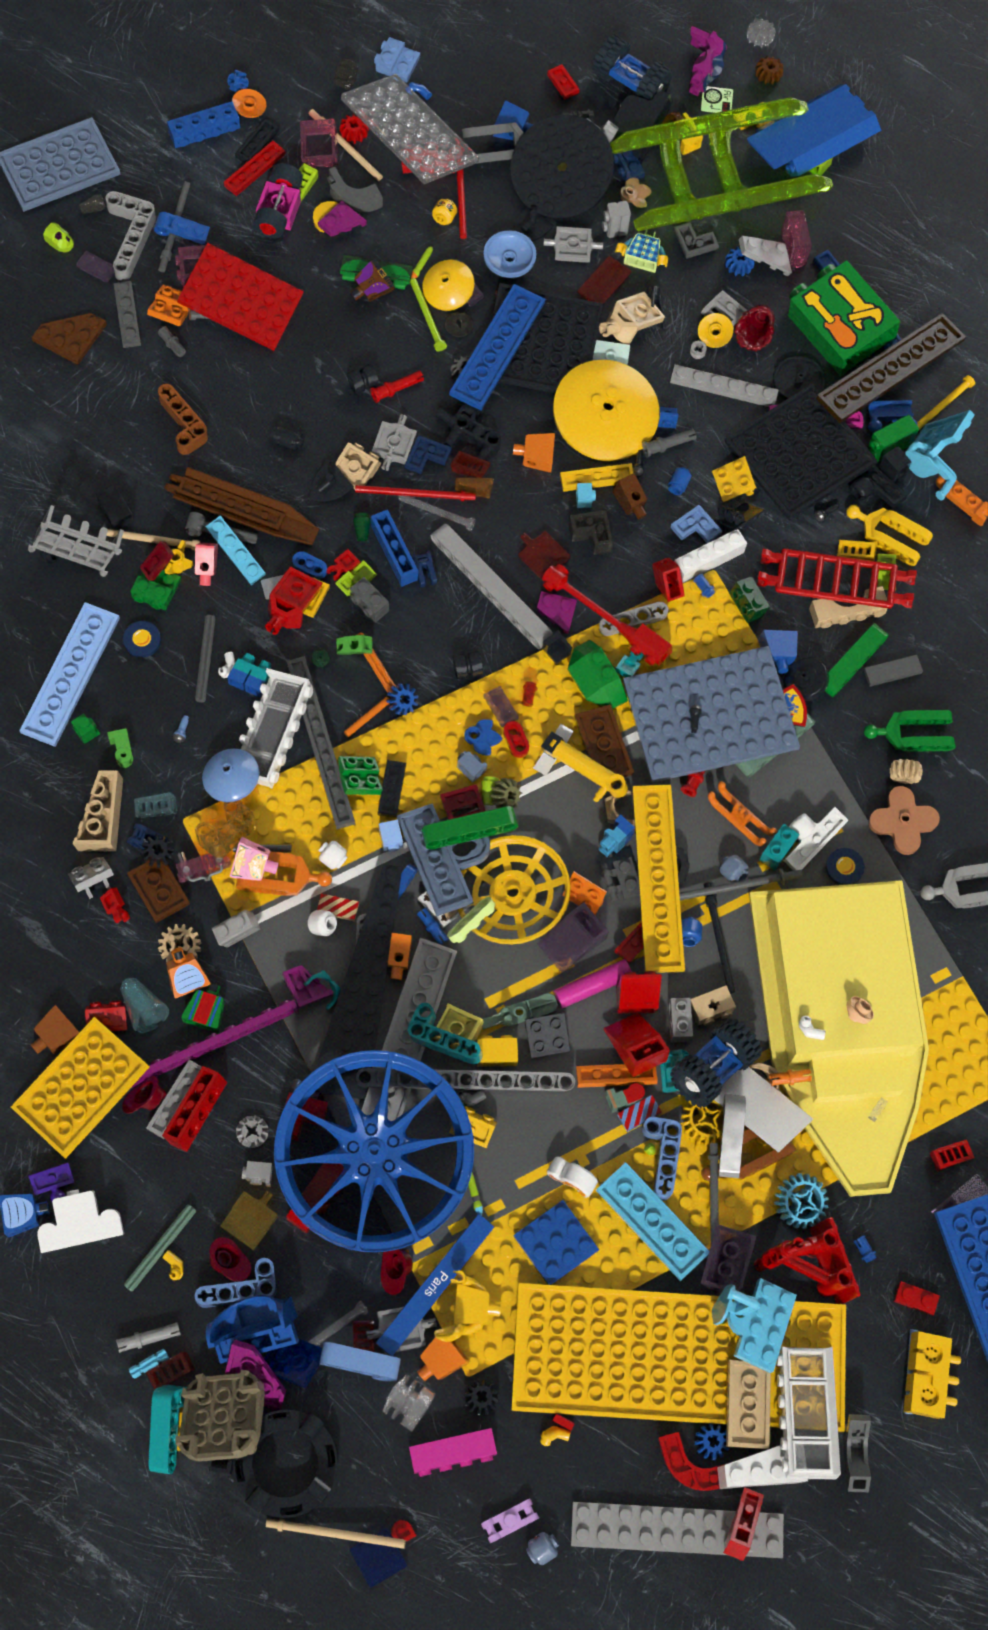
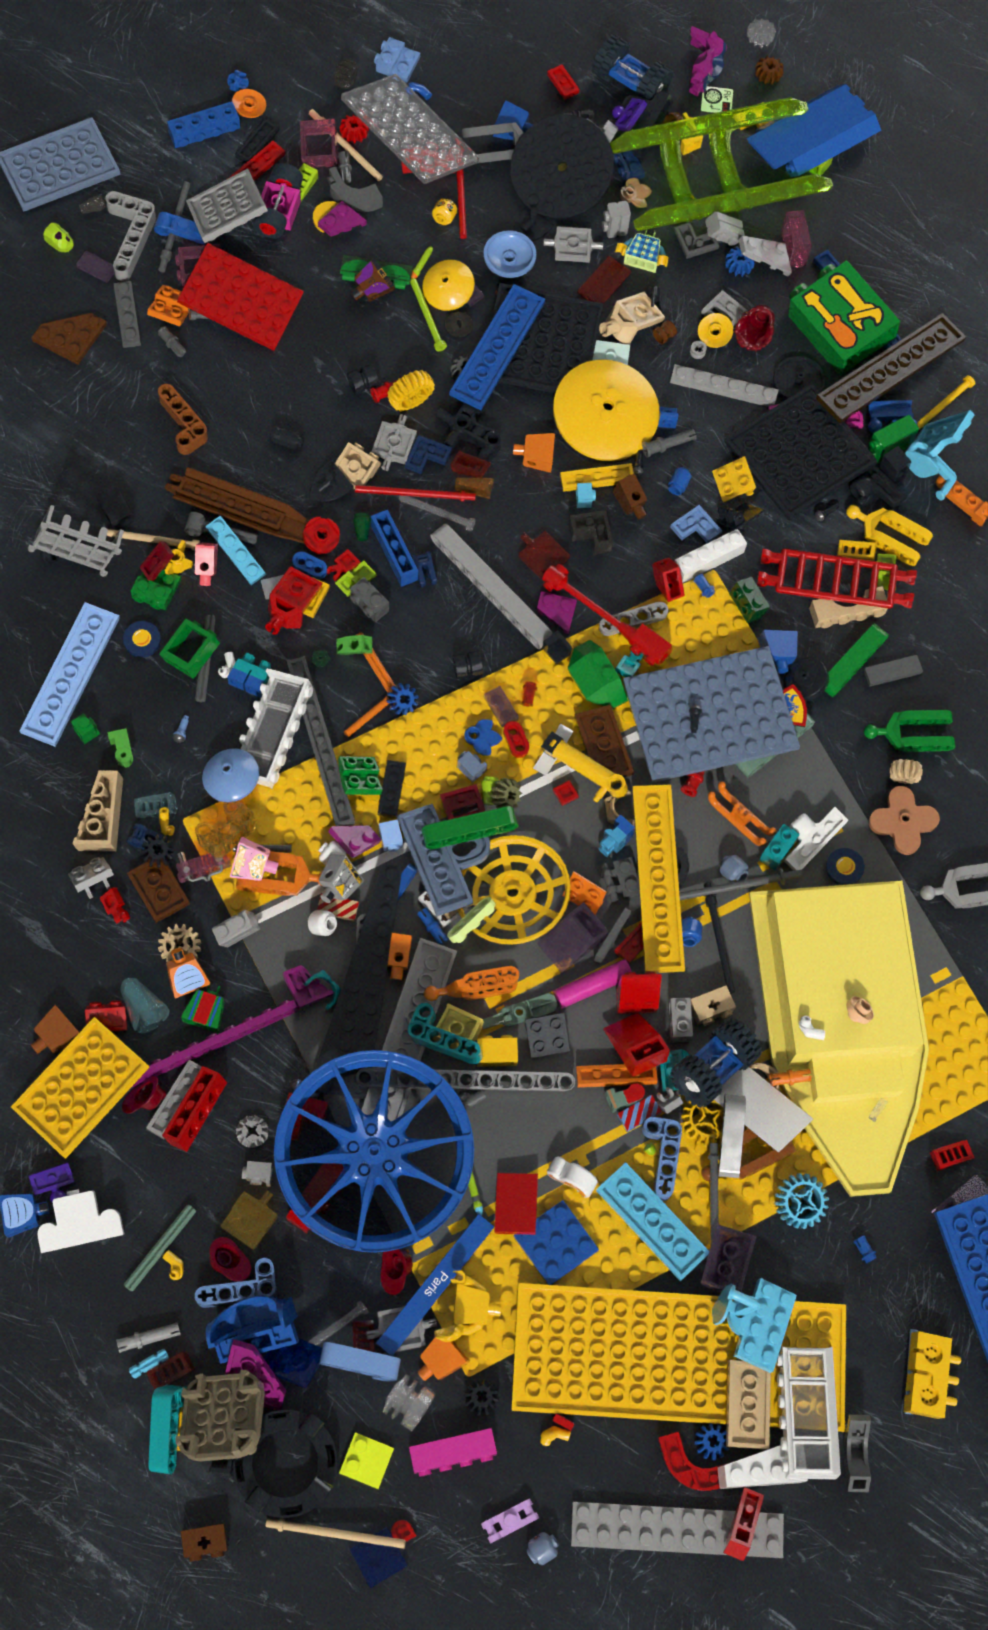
(166, 829): none -> yellow arm
(200, 657): none -> green window
(215, 1534): none -> reddish brown brick
(226, 205): none -> light grey plate
(319, 545): none -> red plate
(339, 878): none -> light grey torso
(344, 167): none -> dark grey axle
(355, 838): none -> magenta wing
(366, 1460): none -> neon yellow plate
(411, 390): none -> yellow gear
(462, 986): none -> orange piece
(481, 1126): yellow bracket -> none
(516, 1203): none -> red tile
(565, 793): none -> red tile
(612, 936): none -> dark grey tile
(628, 116): none -> dark purple plate
(664, 332): none -> reddish brown wheel
(668, 1102): none -> light grey tile
(724, 228): none -> light grey brick
(835, 1271): red plate -> none
(916, 1298): red plate -> none

